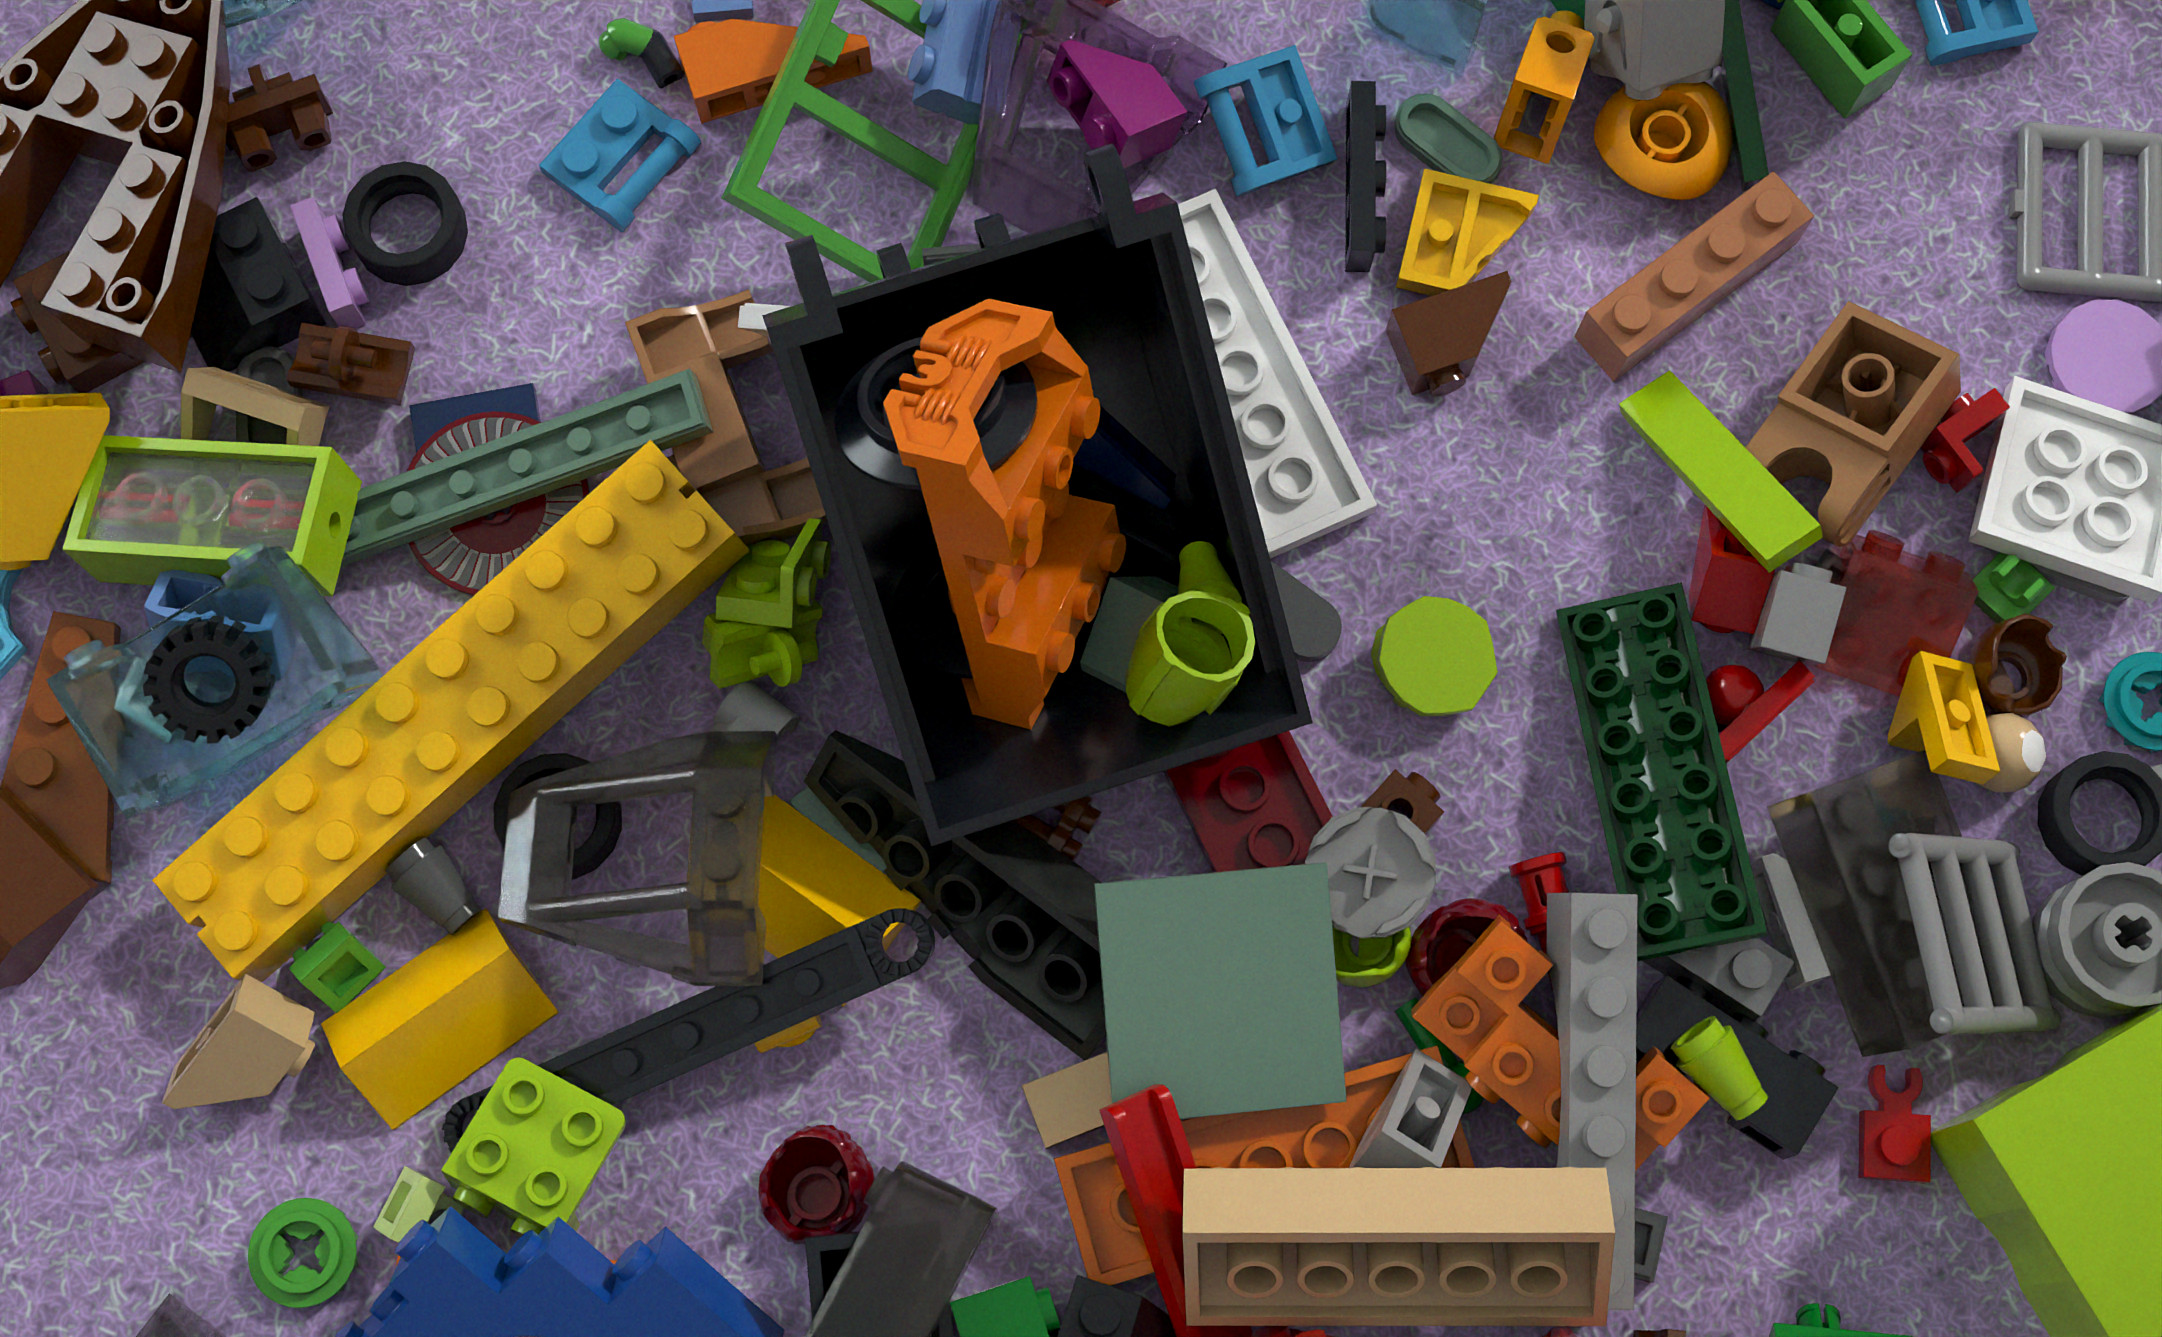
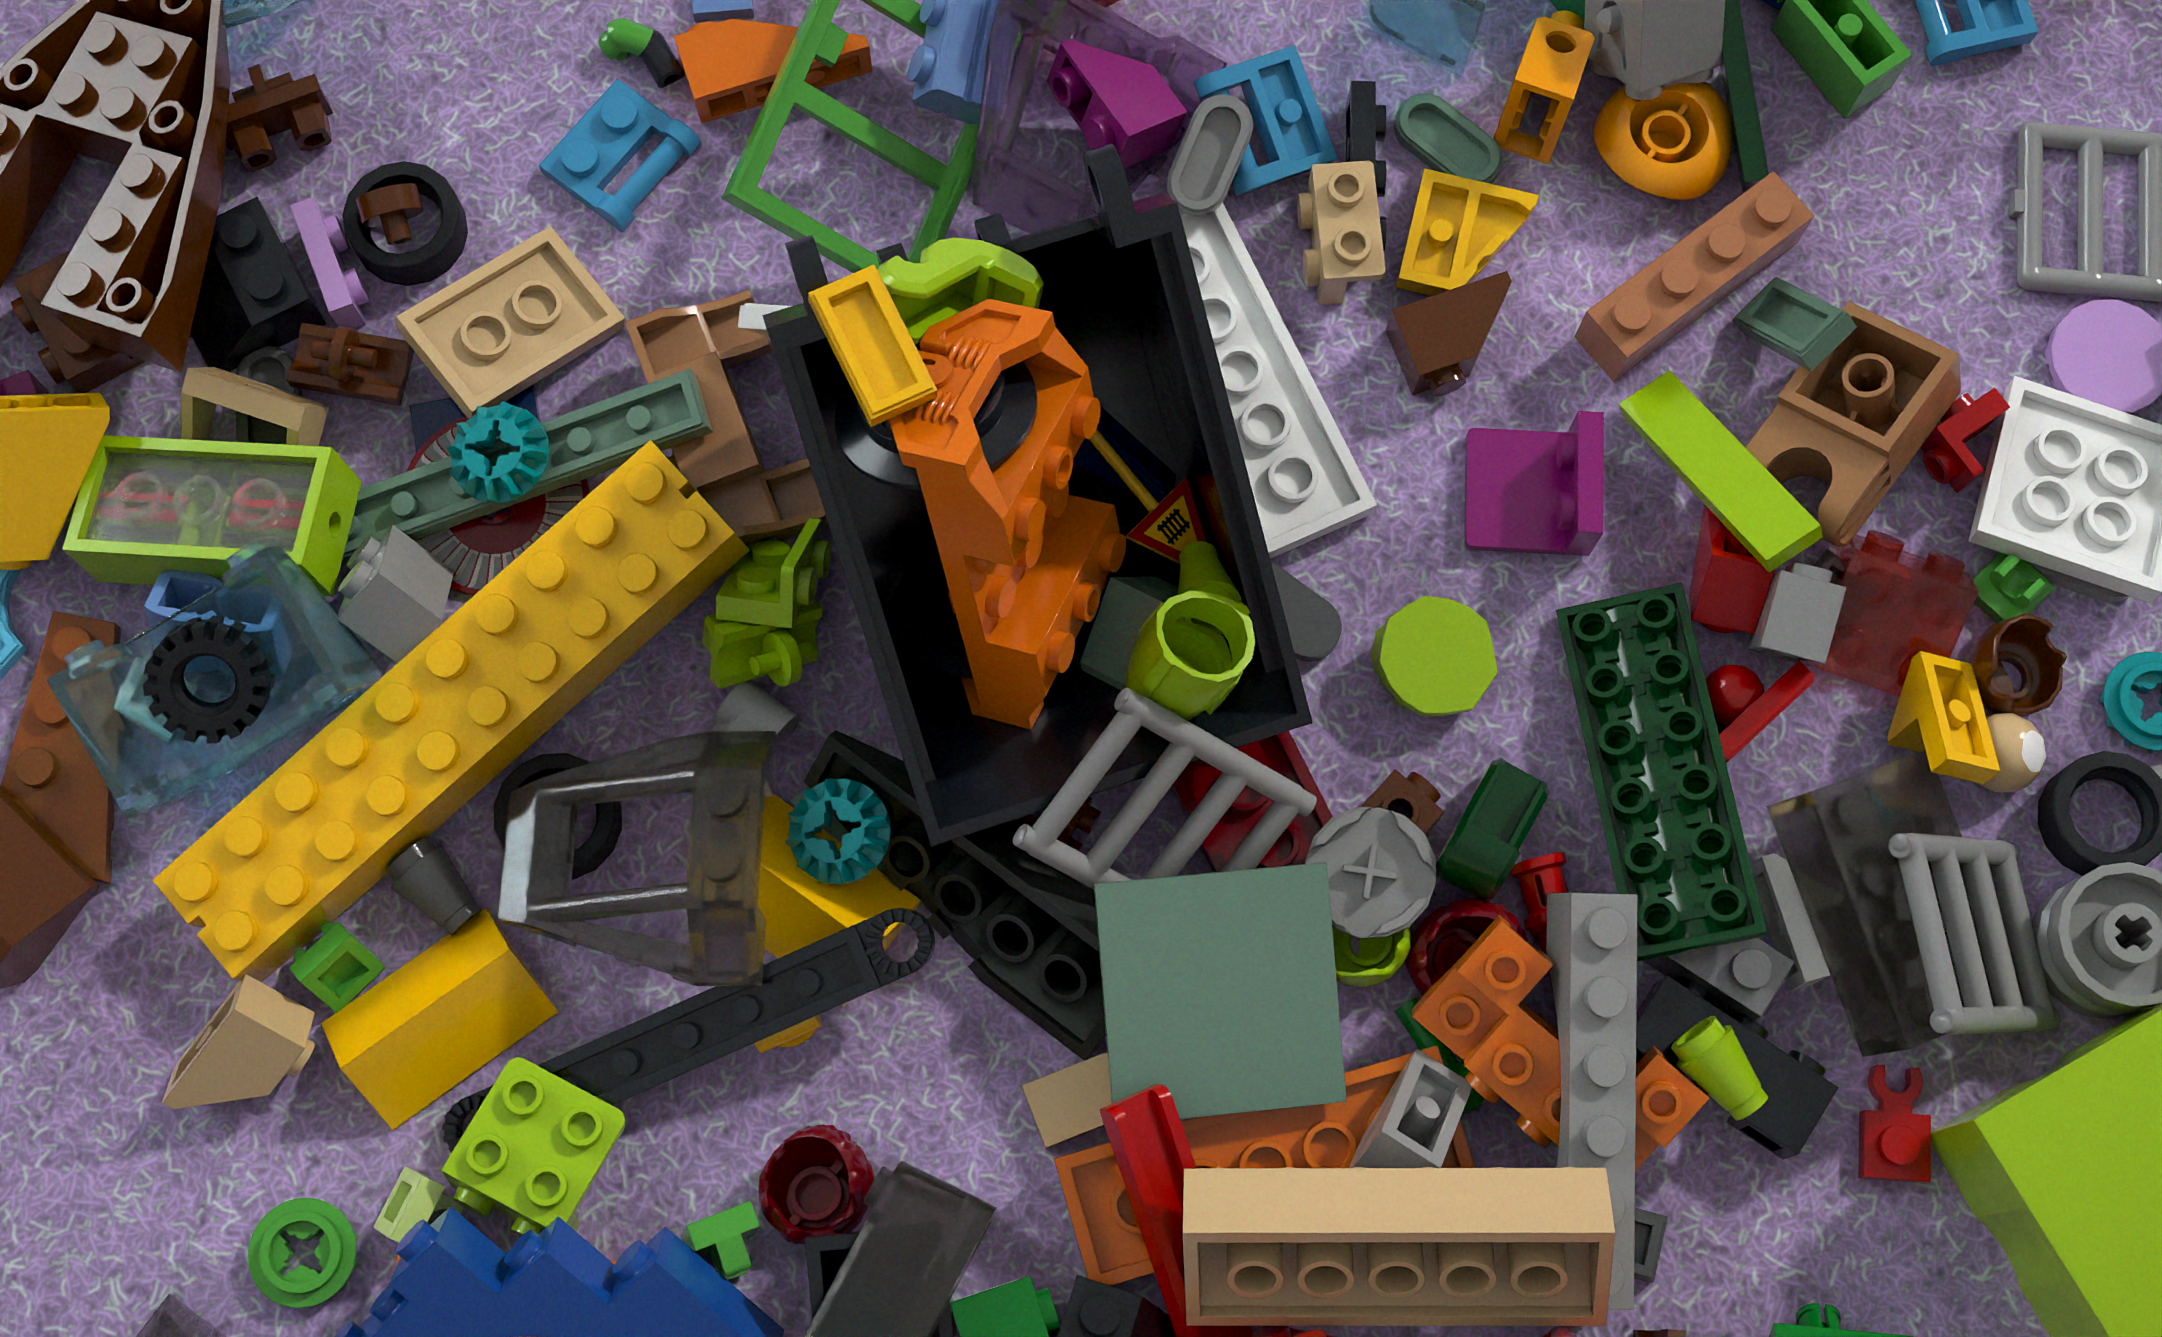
(391, 208): none -> reddish brown tile
(394, 593): none -> light grey brick
(510, 322): none -> tan plate
(513, 473): none -> teal gear
(723, 1238): none -> bright green tile
(860, 849): none -> teal gear
(872, 345): none -> yellow tile
(955, 277): none -> lime animal
(1170, 523): none -> piece
(1186, 742): none -> light grey bar
(1209, 154): none -> light grey tile
(1343, 227): none -> tan bracket
(1492, 830): none -> dark green animal
(1536, 488): none -> magenta bracket
(1794, 323): none -> sand green tile

